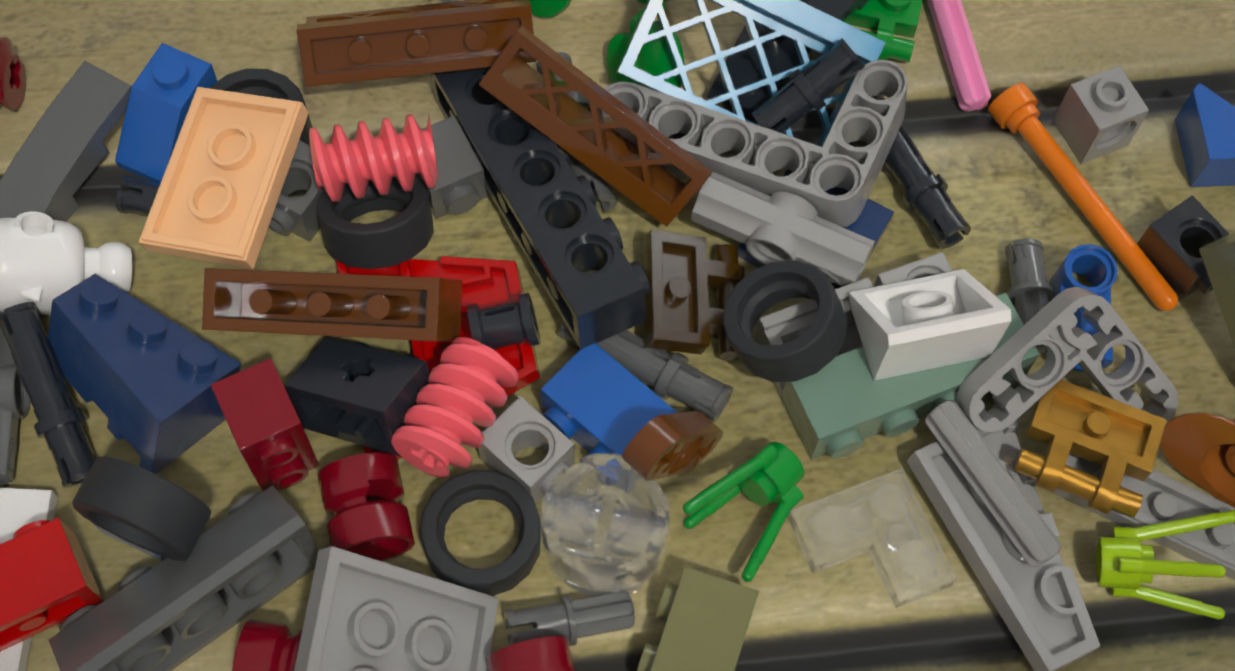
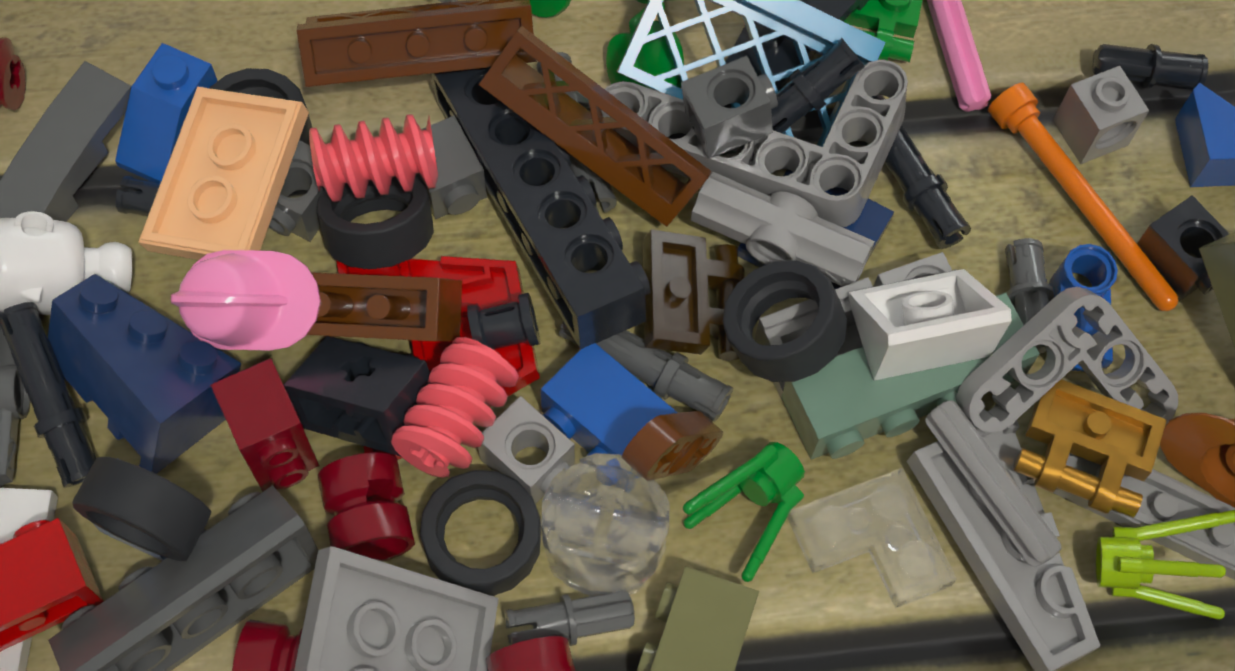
(248, 300): none -> bright pink piece
(728, 128): none -> dark grey brick
(1152, 65): none -> black axle

